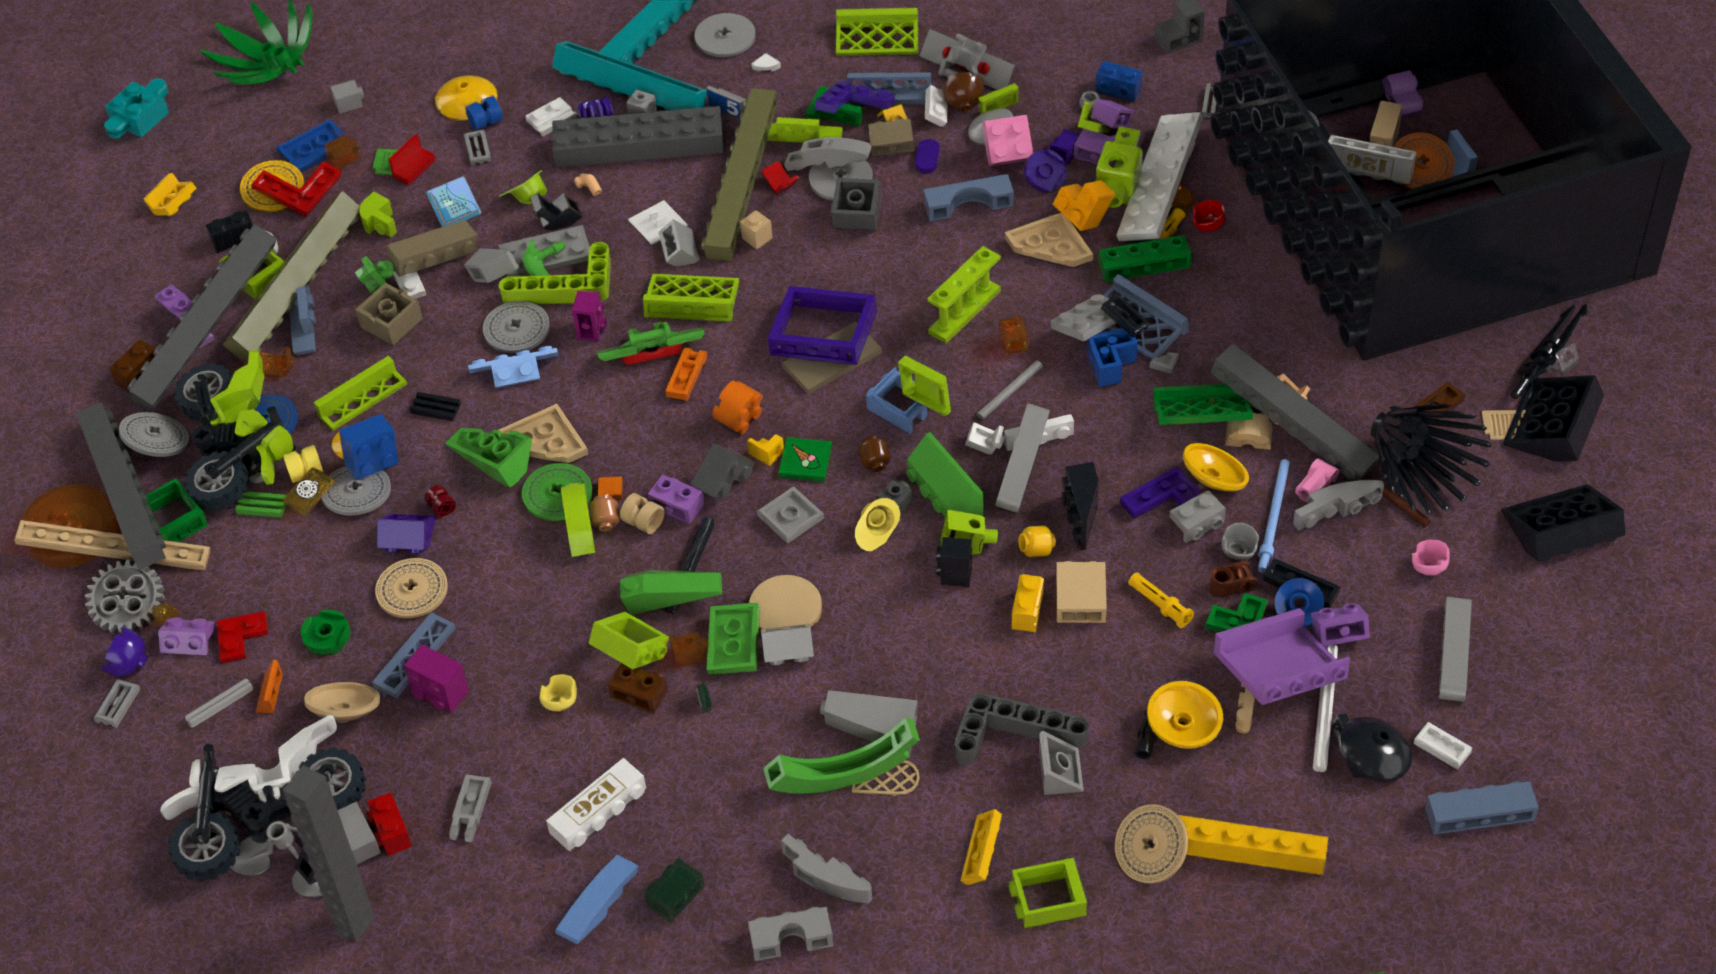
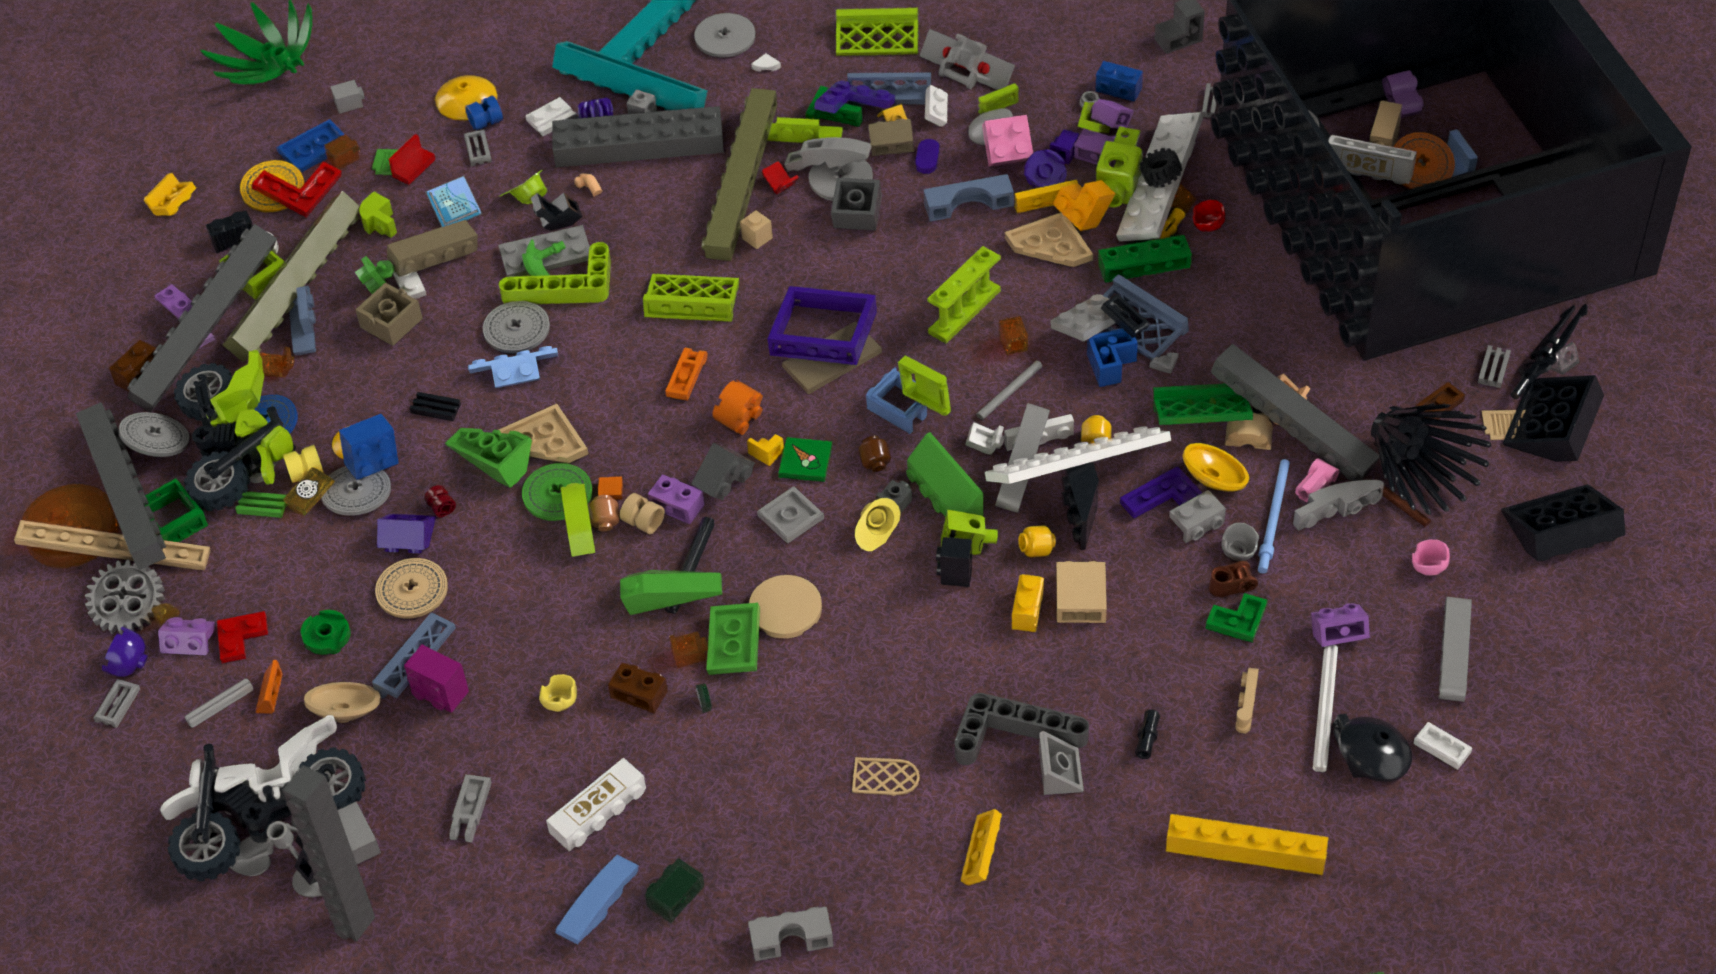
(137, 109): teal brick -> none
(356, 391): lime fence -> none
(389, 823): red brick -> none
(490, 264): light grey slope -> none
(588, 316): magenta brick -> none
(628, 640): lime window -> none
(653, 220): white piece -> none
(664, 340): bright green piece -> none
(678, 244): light grey brick -> none
(727, 101): panel -> none
(787, 643): light grey brick -> none
(829, 877): light grey slope -> none
(844, 770): bright green arch -> none
(866, 714): light grey slope -> none
(963, 90): reddish brown cylinder -> none
(1038, 197): none -> yellow plate
(1045, 873): lime window -> none
(1079, 455): none -> white plate
(1095, 427): none -> yellow head
(1134, 852): tan piece -> none
(1161, 167): none -> black tyre
(1168, 605): yellow pin -> none
(1188, 704): yellow dish -> none
(1278, 657): medium lavender panel -> none
(1281, 572): black plate -> none
(1303, 589): blue dish -> none
(1481, 807): sand blue brick -> none
(1498, 353): none -> light grey tile

